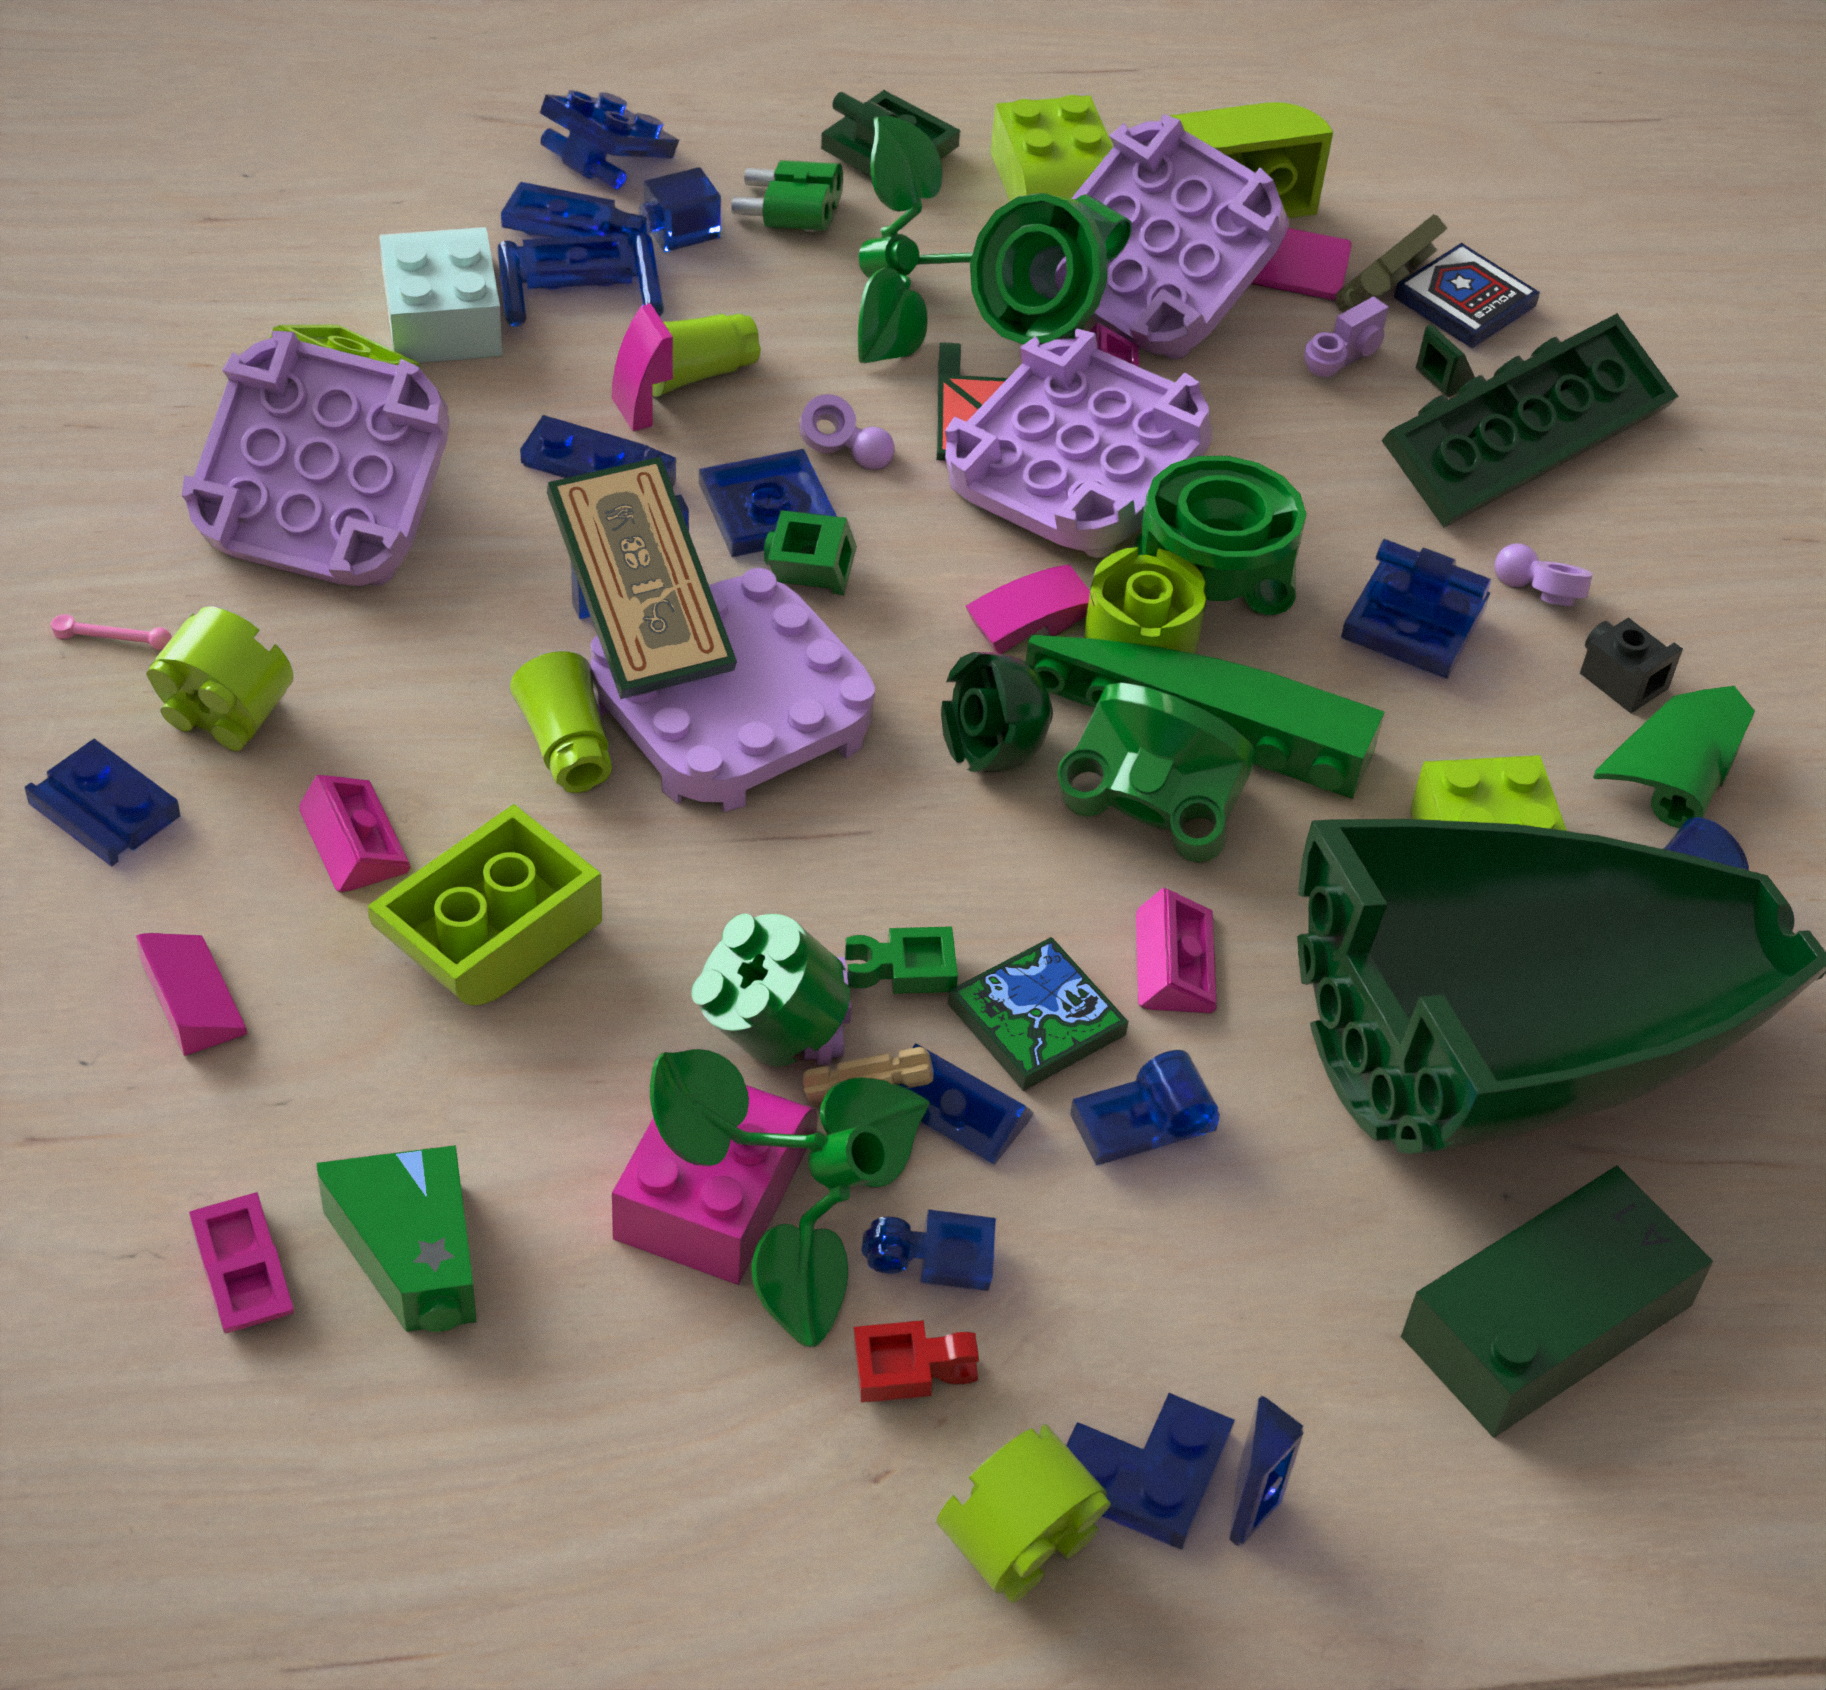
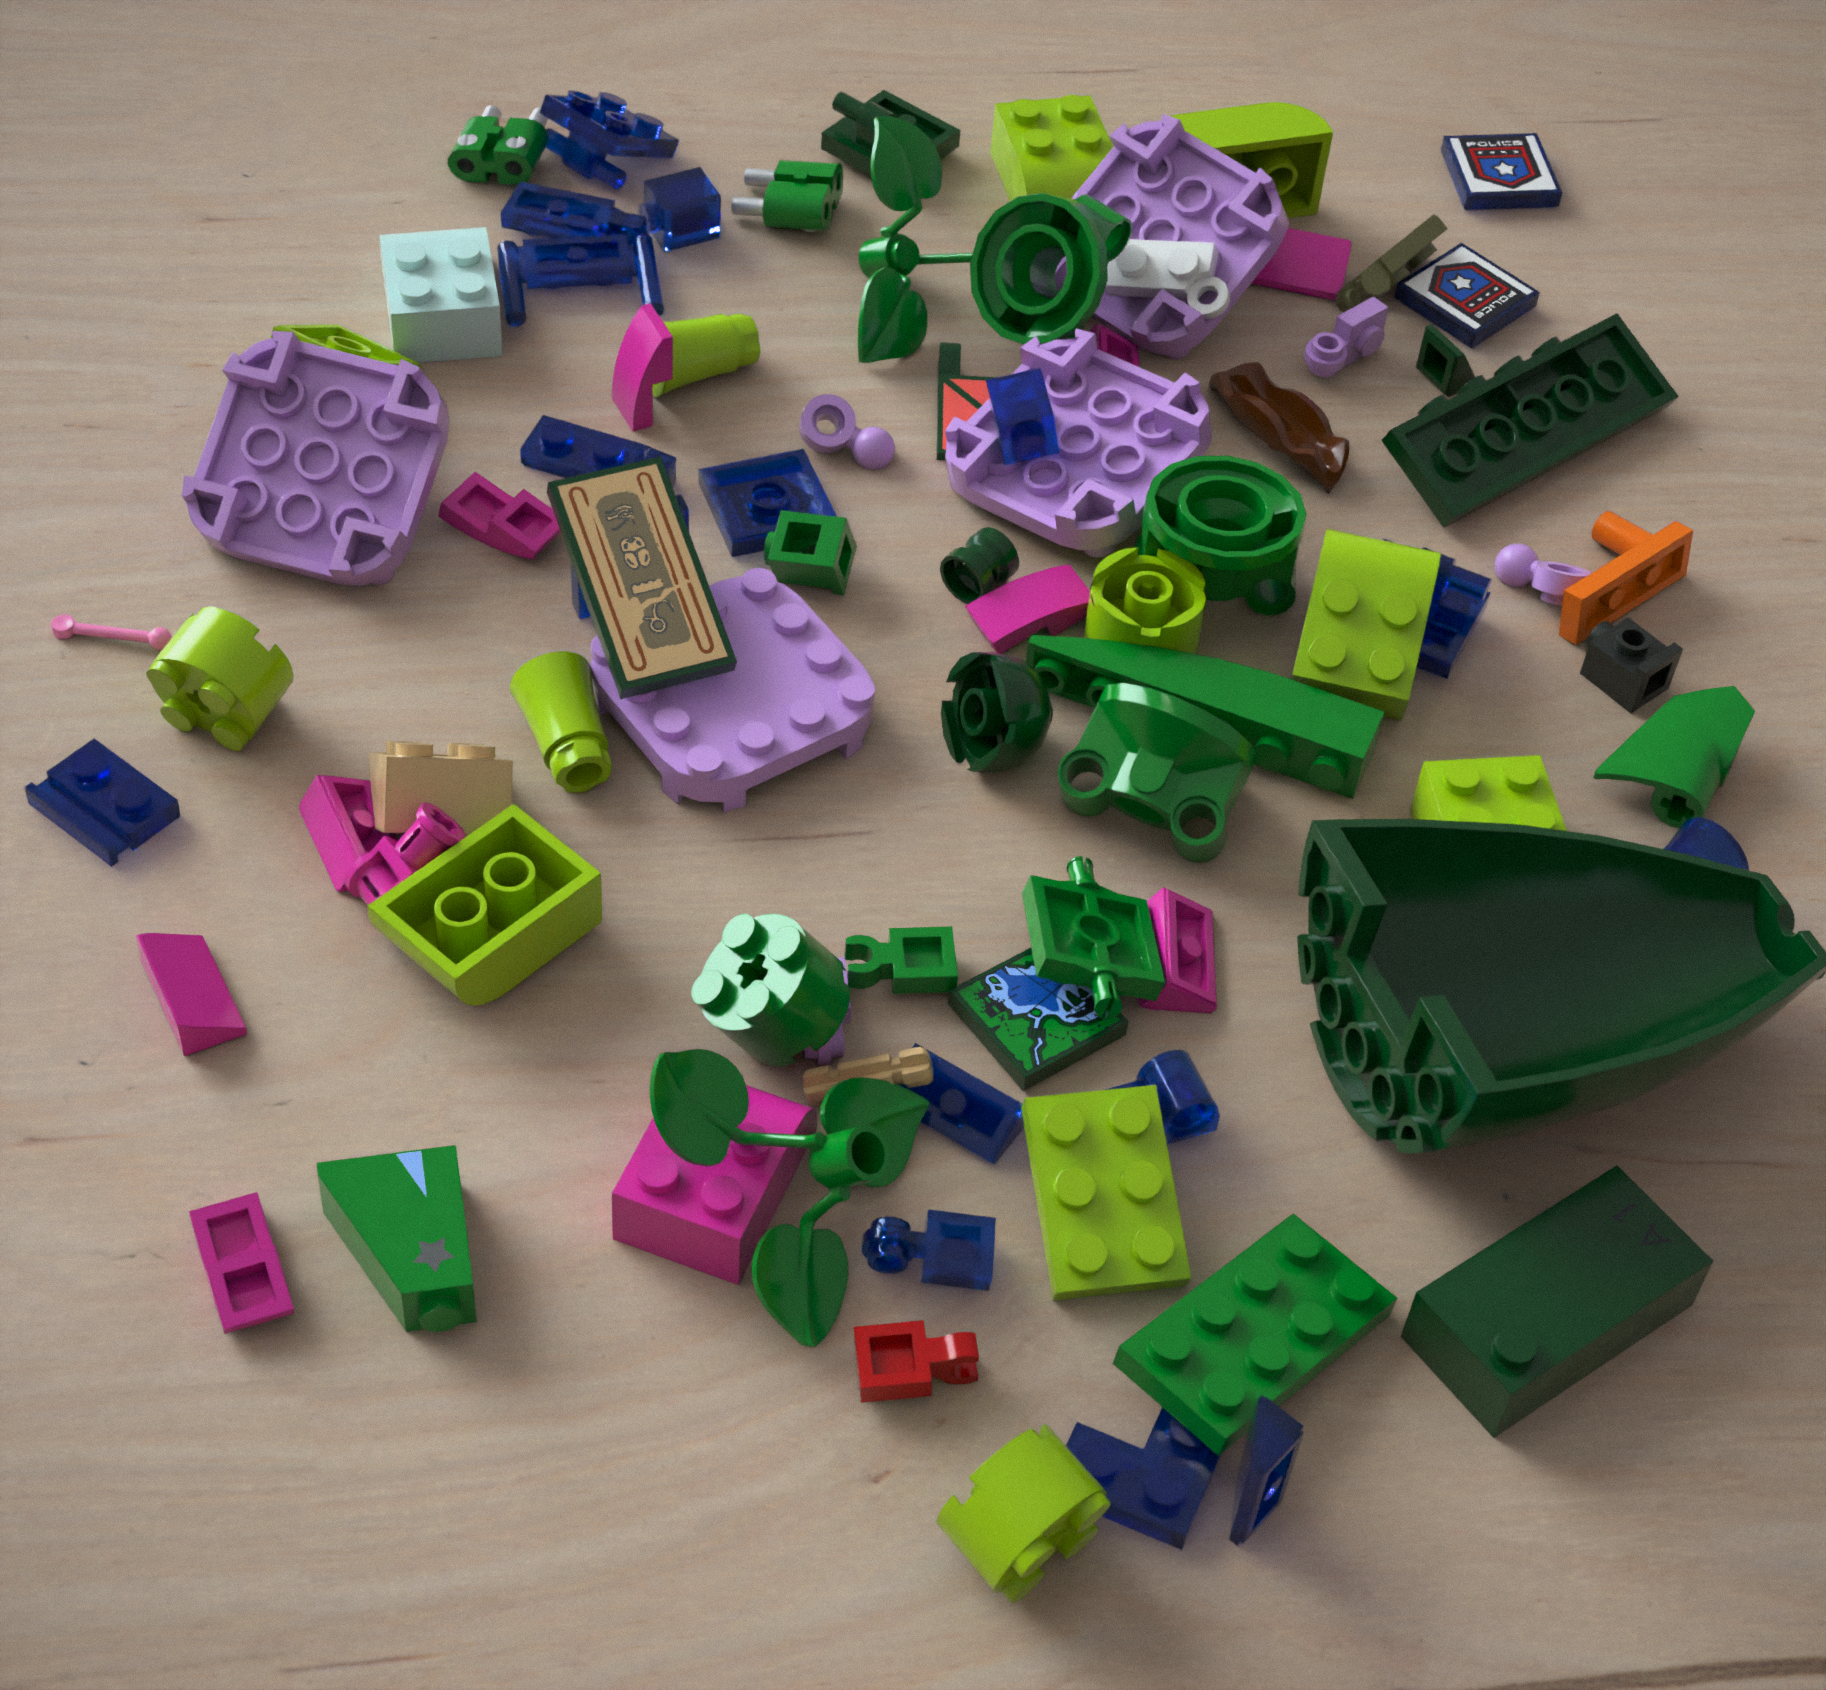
(396, 860): none -> dark pink connector
(463, 783): none -> tan slope
(490, 148): none -> green piece
(493, 517): none -> dark pink slope
(987, 561): none -> dark green wheel
(1022, 416): none -> clear blue brick
(1092, 938): none -> green plate
(1105, 1192): none -> lime plate
(1175, 266): none -> white hinge
(1254, 1332): none -> green plate
(1284, 421): none -> reddish brown piece
(1367, 620): none -> lime brick
(1501, 171): none -> tile
(1641, 571): none -> orange piece

